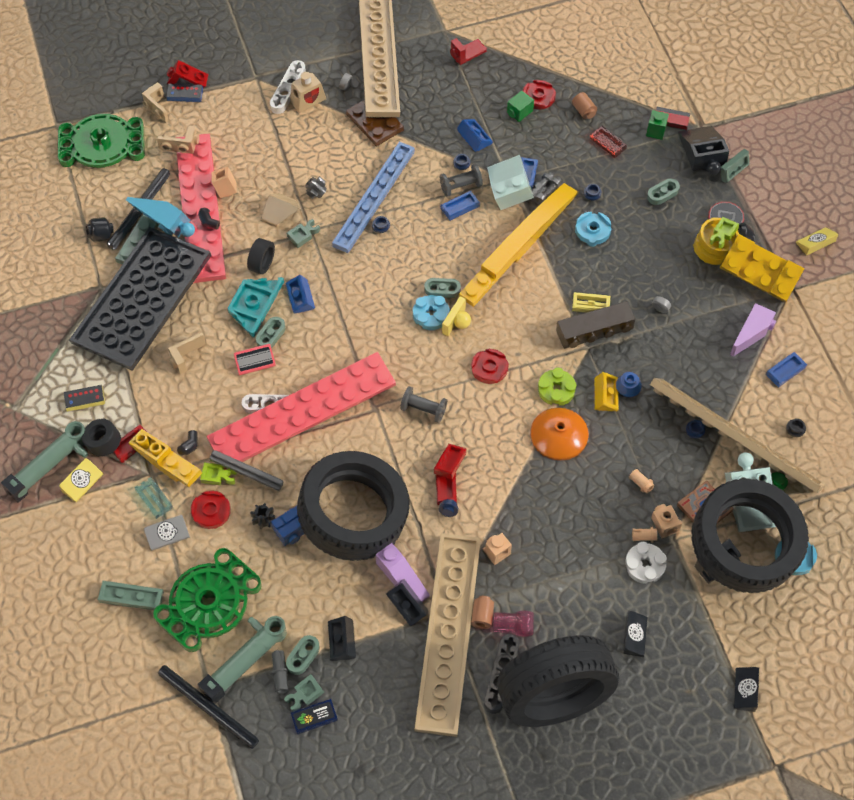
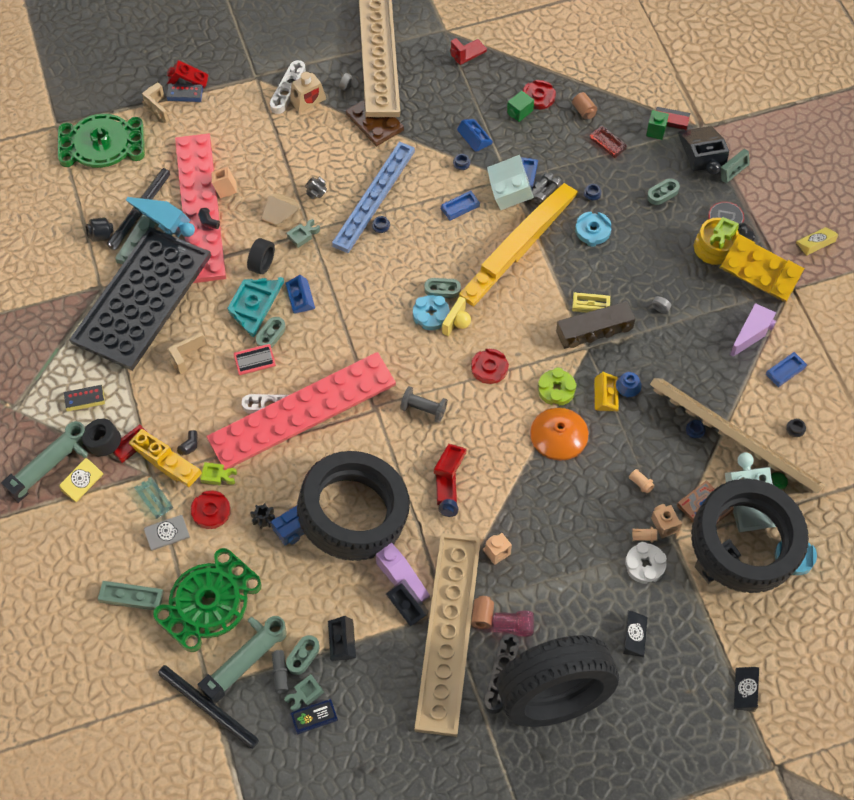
(180, 145): tan bracket -> none
(246, 470): dark grey axle -> none
(461, 180): dark grey hose -> none

